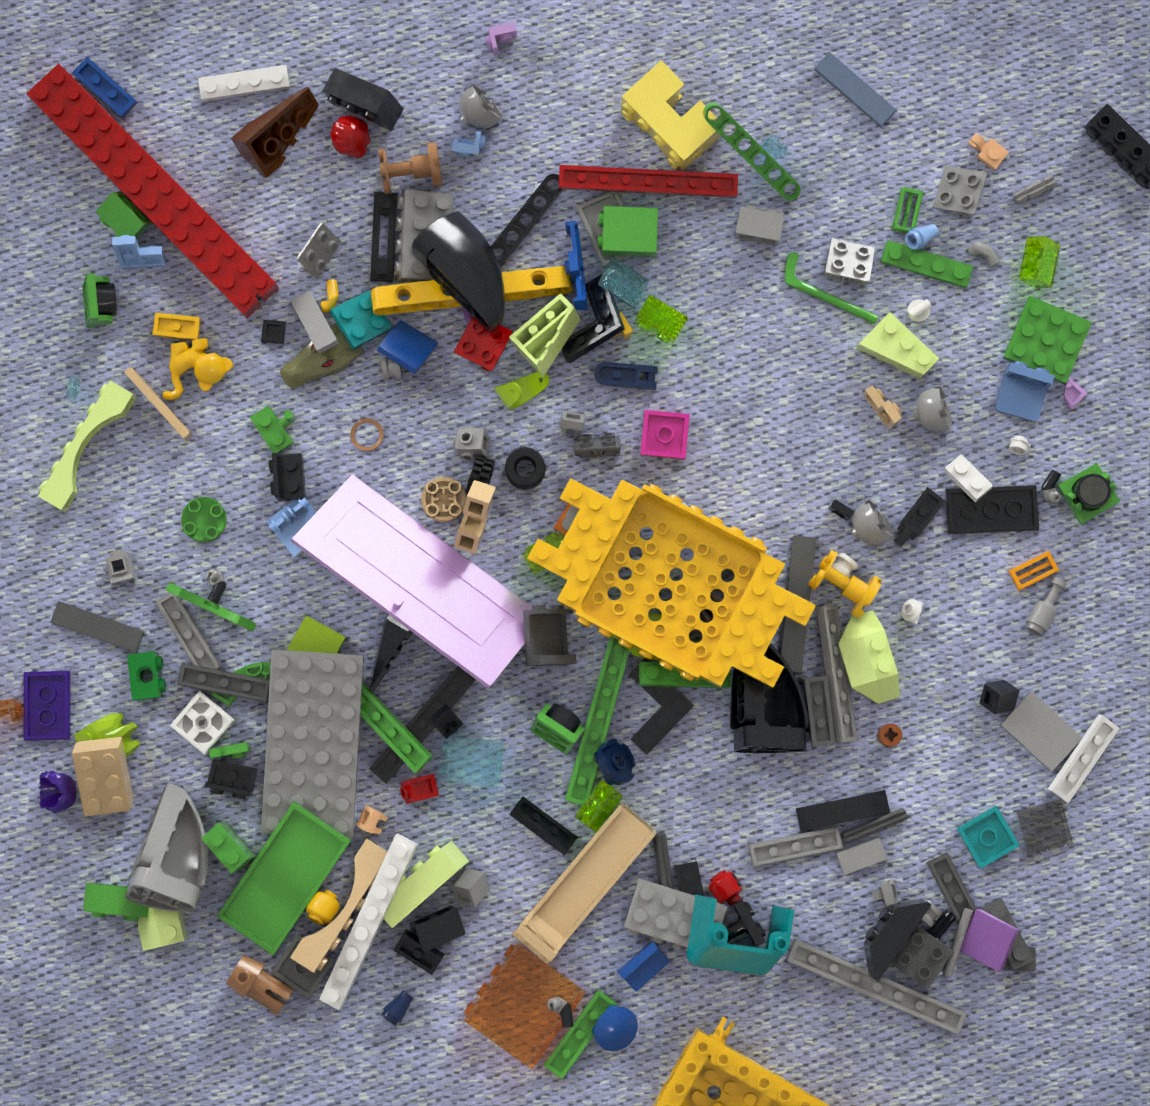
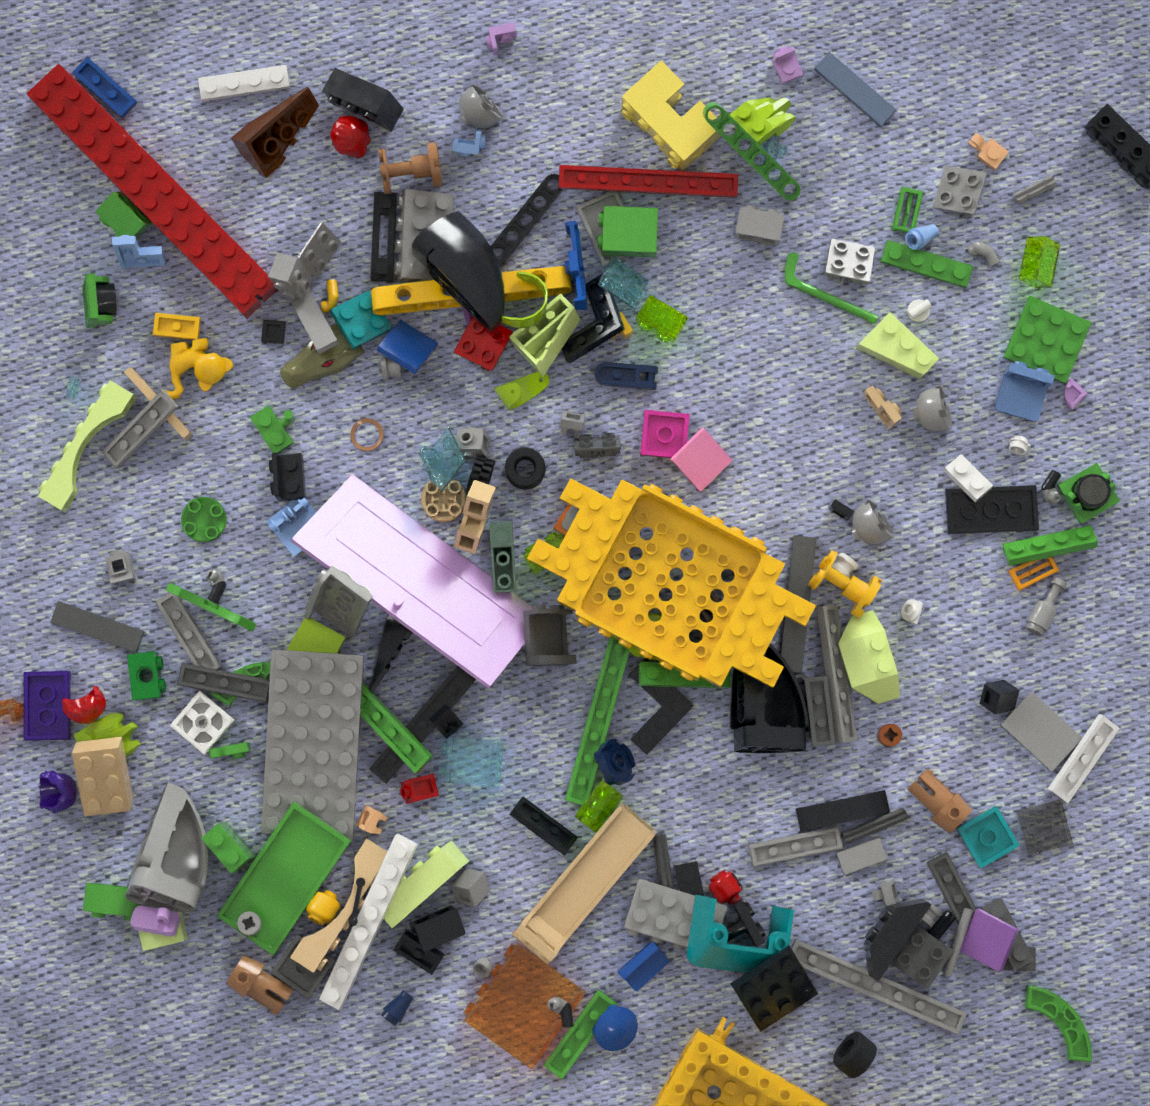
(85, 709): none -> red hair
(140, 429): none -> light grey tile
(155, 920): none -> lavender piece
(231, 778): black bracket -> none
(253, 925): none -> light grey wheel
(290, 277): none -> light grey brick
(339, 600): none -> light grey bracket
(353, 920): none -> black hinge
(442, 459): none -> clear light blue hinge
(479, 970): none -> light grey hinge
(503, 556): none -> sand green slope
(536, 317): none -> lime piece
(557, 727): bright green piece -> none
(701, 459): none -> bright pink tile
(764, 117): none -> lime plate
(774, 988): none -> black plate
(786, 65): none -> lavender bracket
(854, 1055): none -> black tyre
(919, 516): black hinge -> none
(947, 808): none -> medium nougat piece
(1050, 545): none -> bright green plate
(1065, 1018): none -> bright green tile

